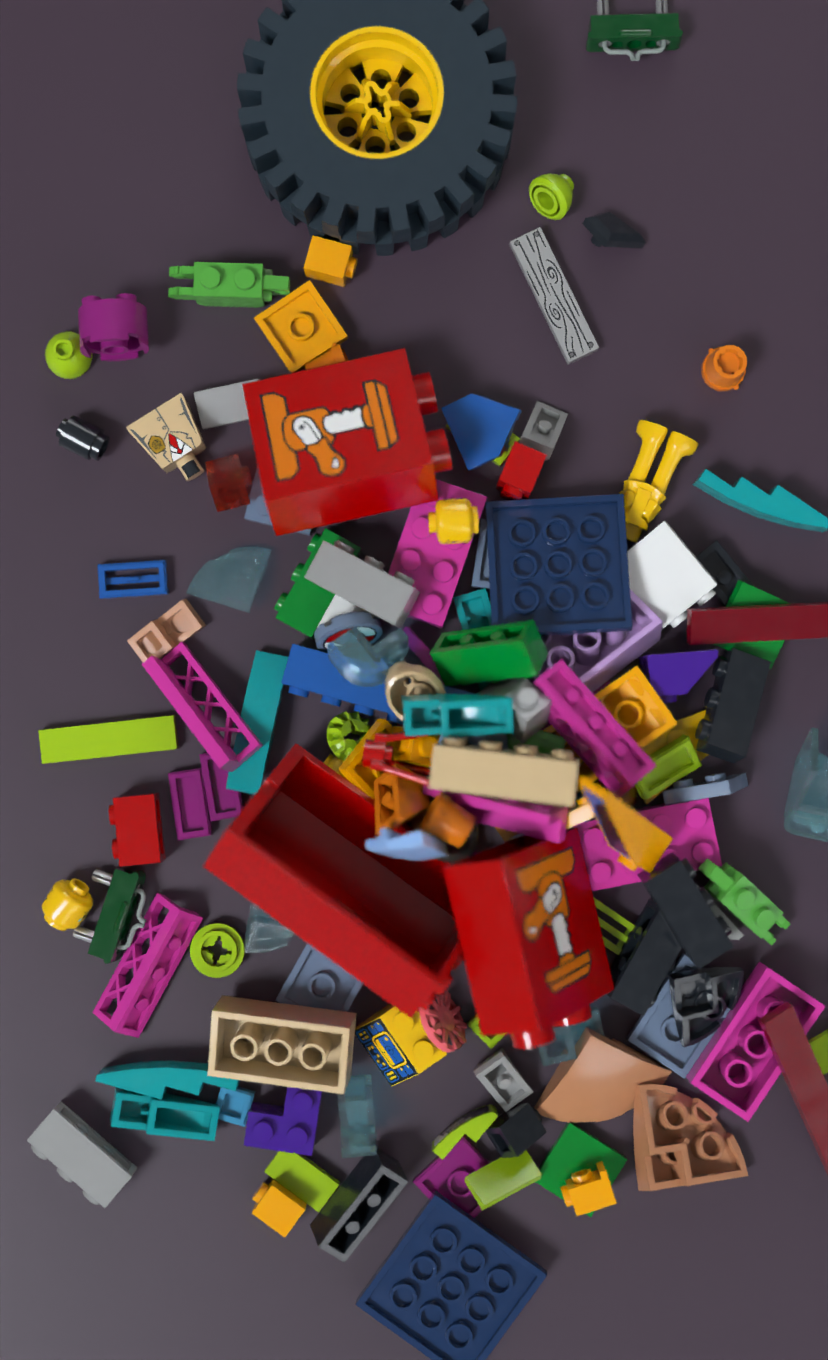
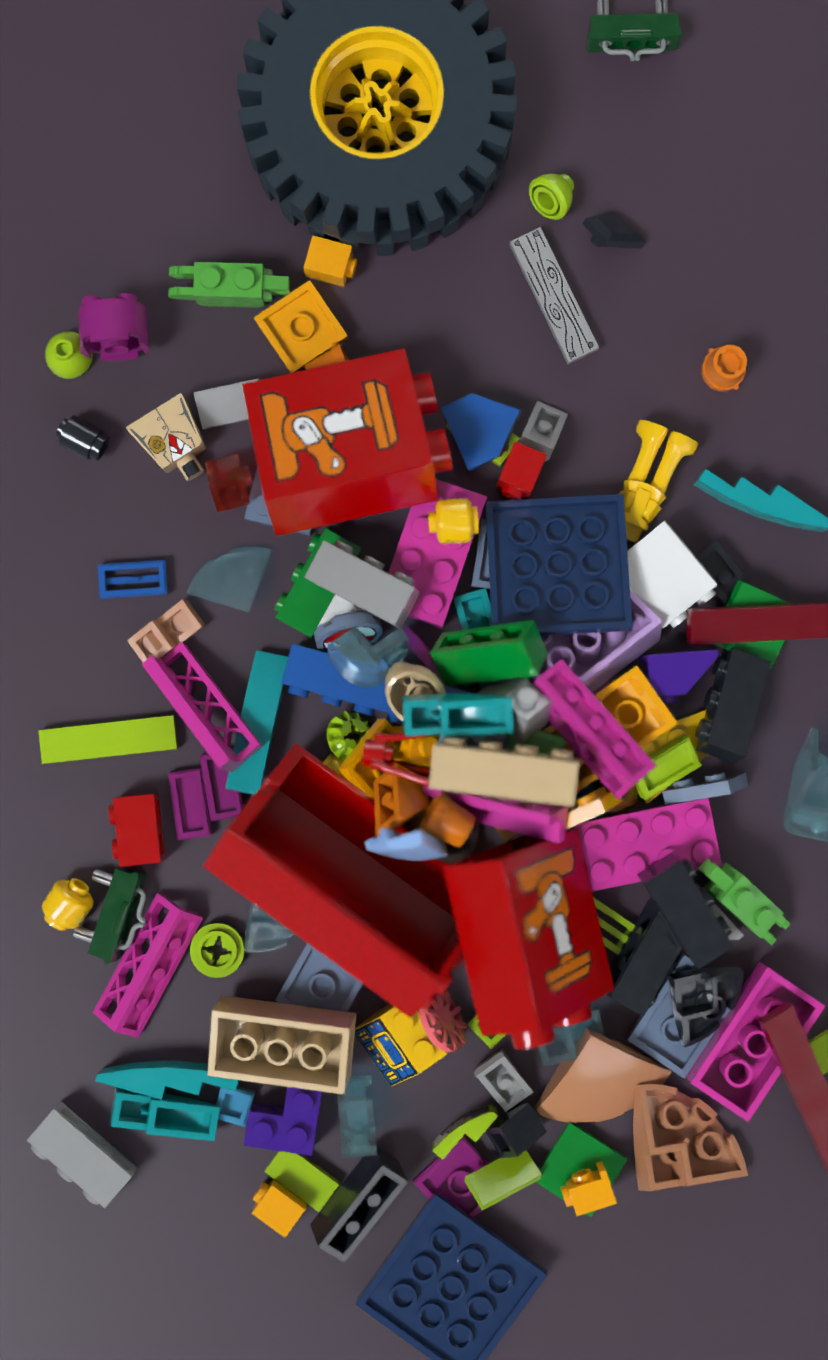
(626, 830): light orange slope -> none

